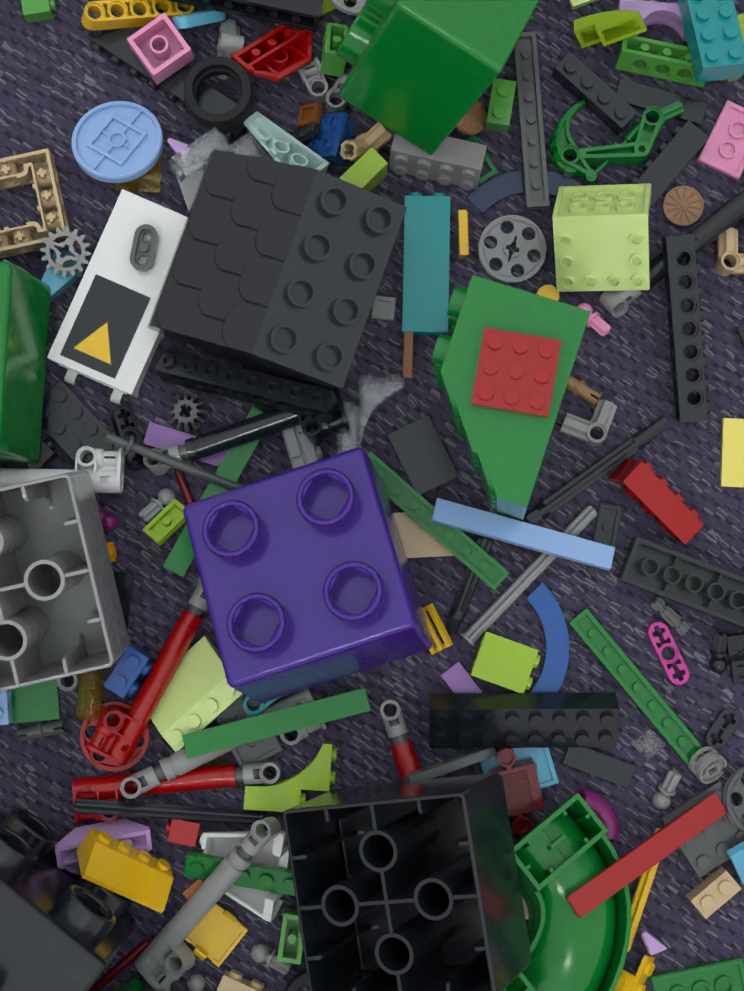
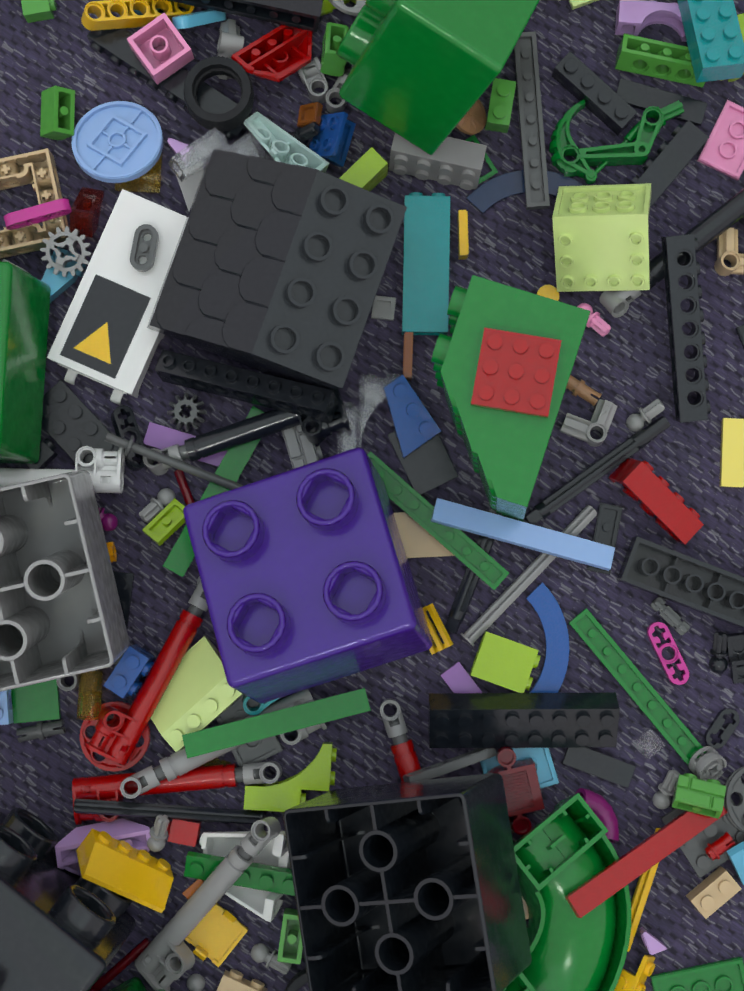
(37, 214): none -> dark pink beam
(57, 113): none -> bright green brick
(86, 211): none -> clear red slope
(158, 834): none -> light grey axle
(375, 138): tan piece -> none
(409, 415): none -> blue wing
(522, 245): light grey wedge -> none
(608, 27): lime slope -> none
(636, 421): none -> light grey axle
(682, 205): medium nougat wheel -> none
(699, 795): none -> bright green brick
(719, 846): none -> red pin

